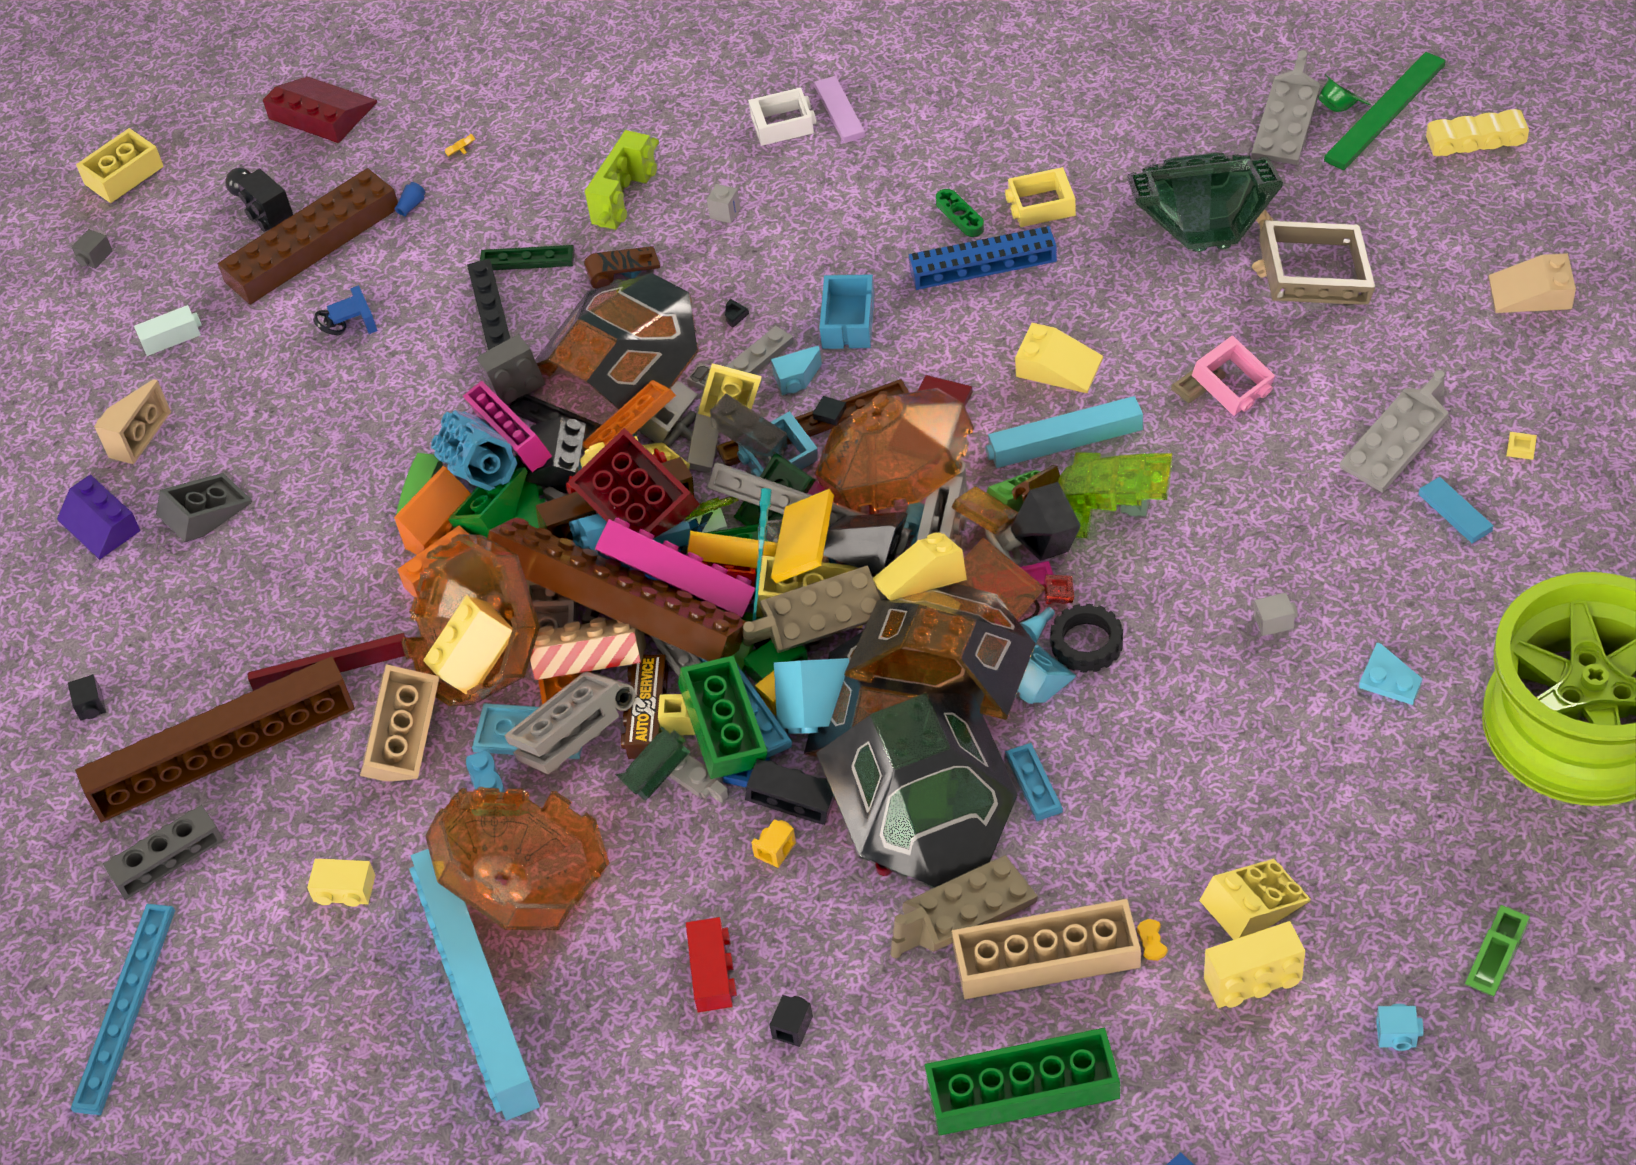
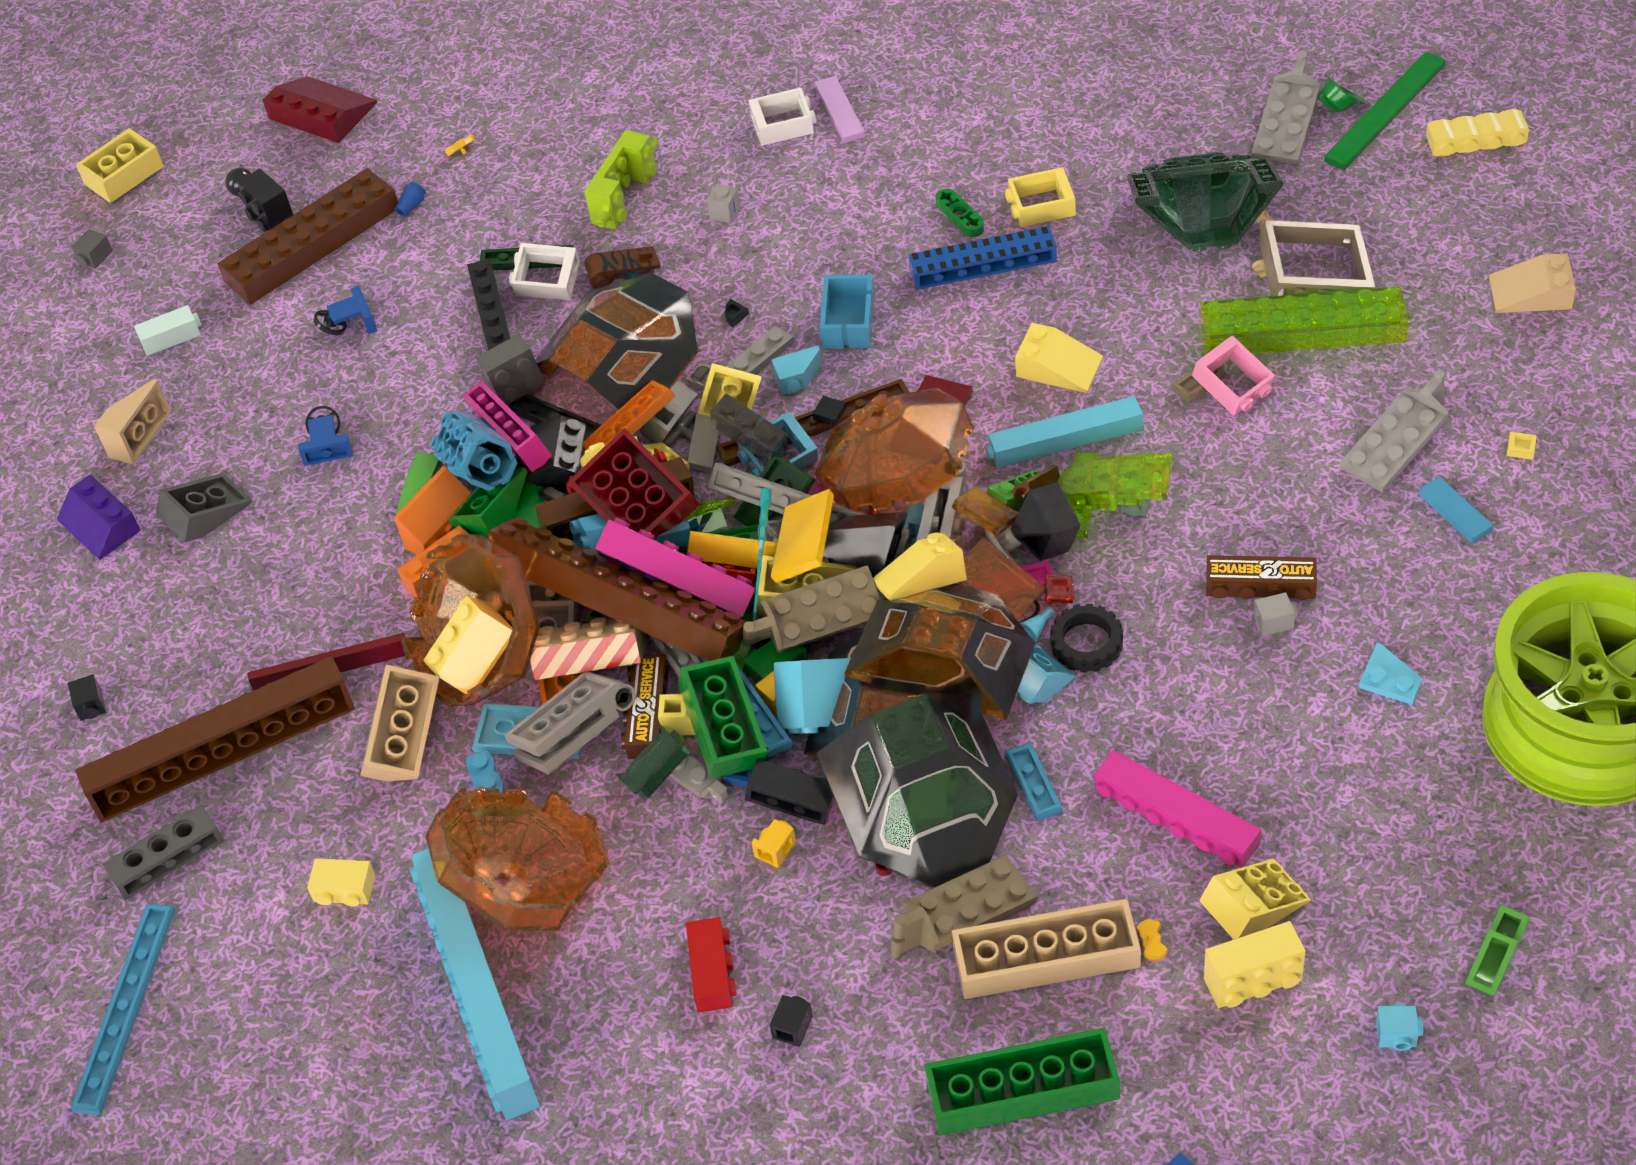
(324, 441): none -> blue piece
(545, 254): none -> white window
(1177, 809): none -> dark pink brick
(1261, 576): none -> reddish brown brick
(1307, 320): none -> clear neon green brick

